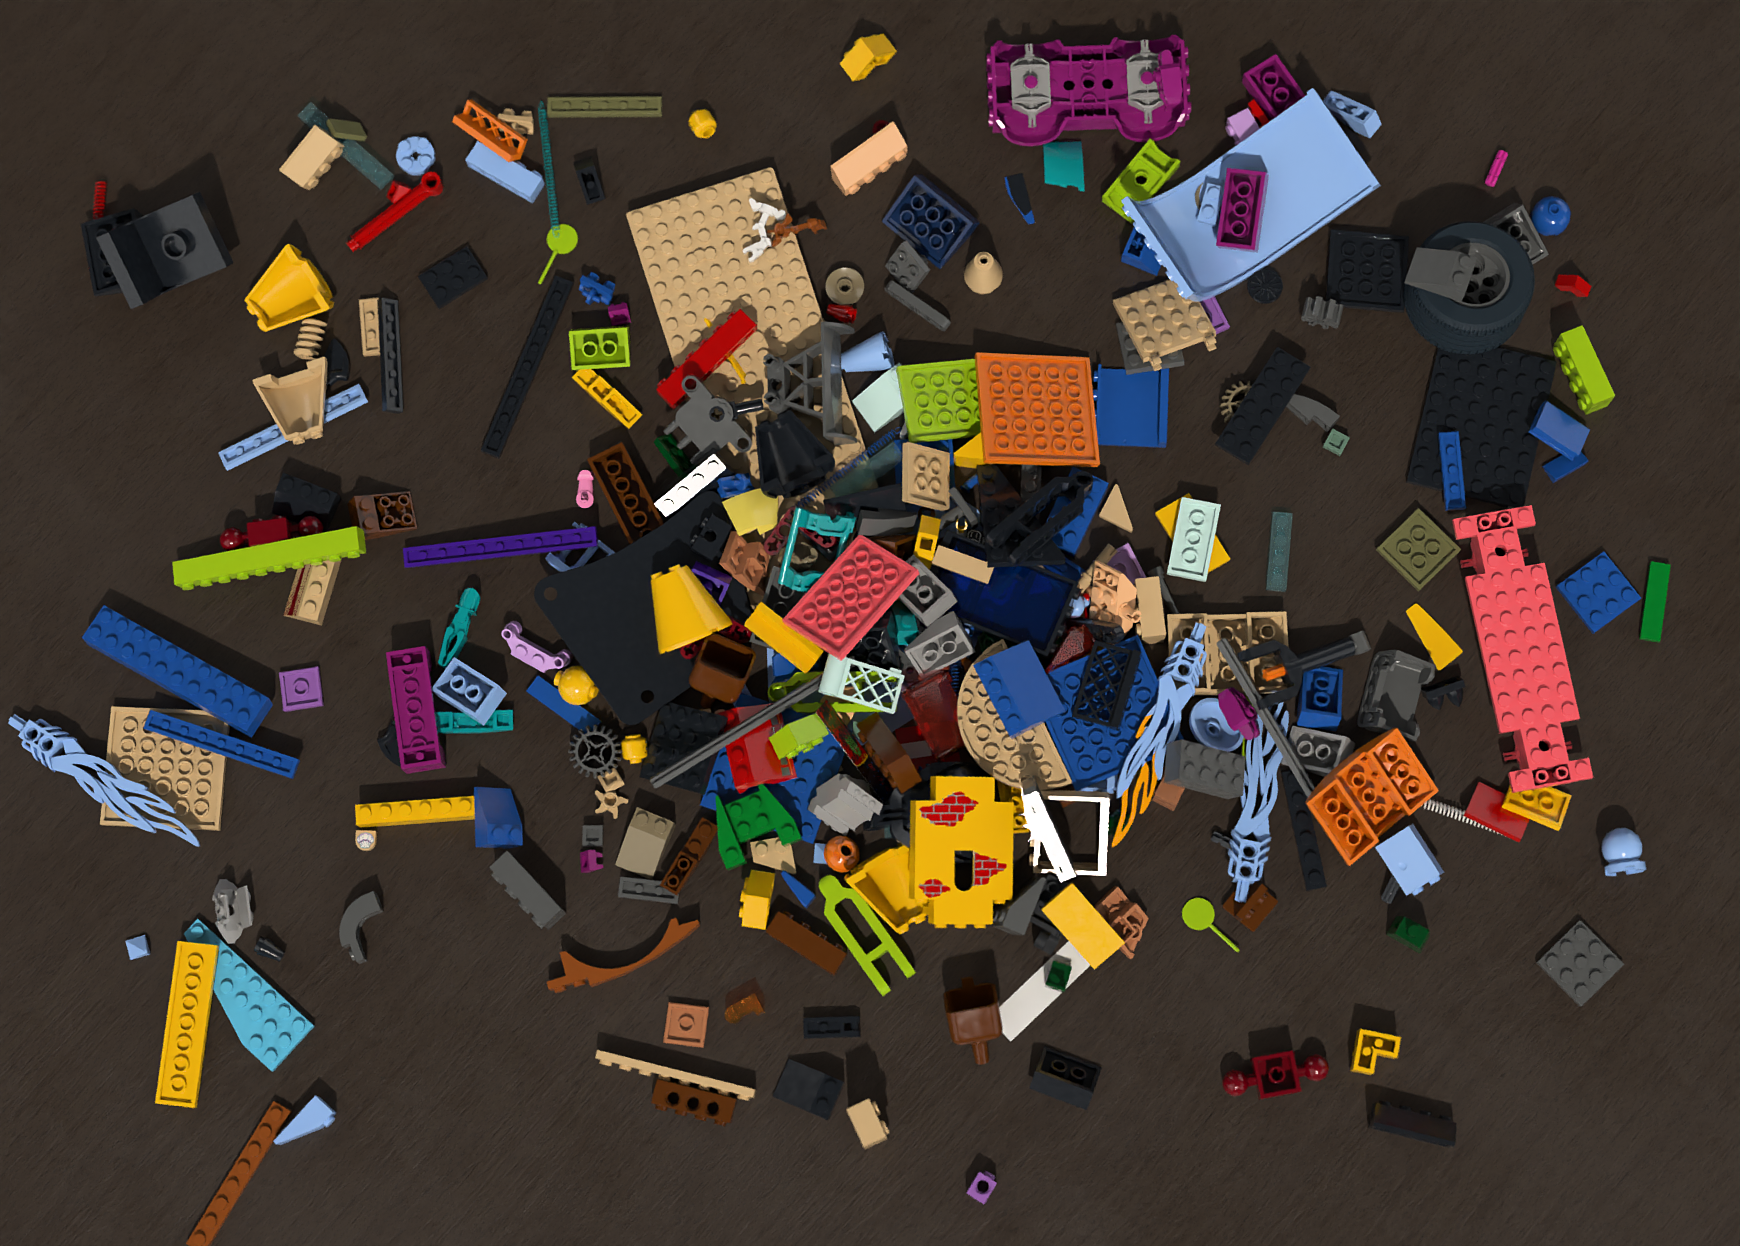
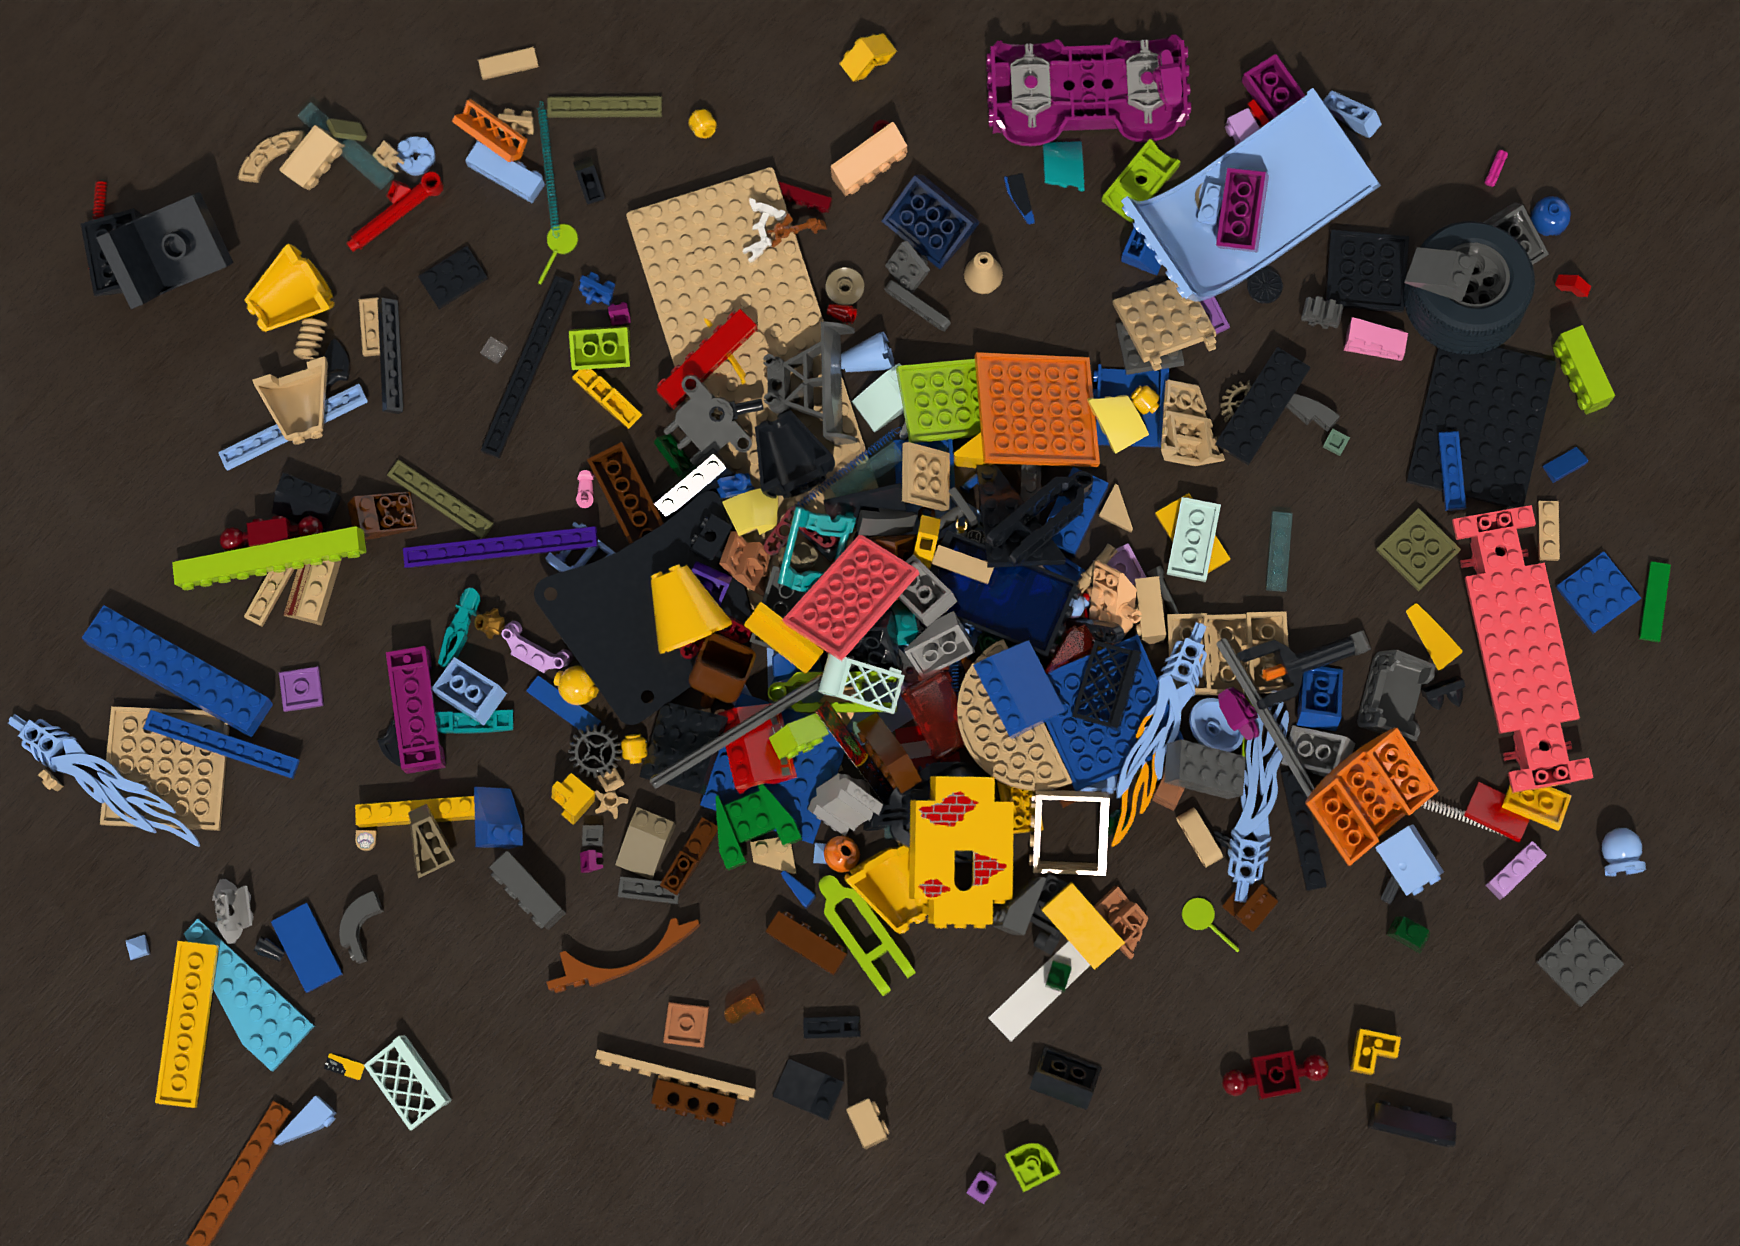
(50, 780): none -> tan plate
(267, 151): none -> tan tile
(267, 596): none -> tan plate
(306, 947): none -> blue tile
(344, 1066): none -> yellow sticker
(387, 156): none -> tan plate
(422, 1073): none -> light aqua fence
(428, 842): none -> dark tan wedge
(440, 499): none -> olive tile
(490, 623): none -> pearl gold rock
(494, 350): none -> clear plate
(508, 63): none -> tan tile
(573, 797): none -> yellow plate
(756, 899): yellow brick -> none
(804, 197): none -> dark red piece
(973, 1016): reddish brown piece -> none
(1032, 1165): none -> lime brick
(1044, 829): piece -> none
(1118, 421): none -> light yellow slope
(1145, 399): none -> yellow head
(1186, 428): none -> tan wedge
(1199, 837): none -> tan beam
(1375, 340): none -> bright pink wedge
(1516, 870): none -> lavender brick
(1548, 530): none -> tan plate
(1559, 430): blue piece -> none

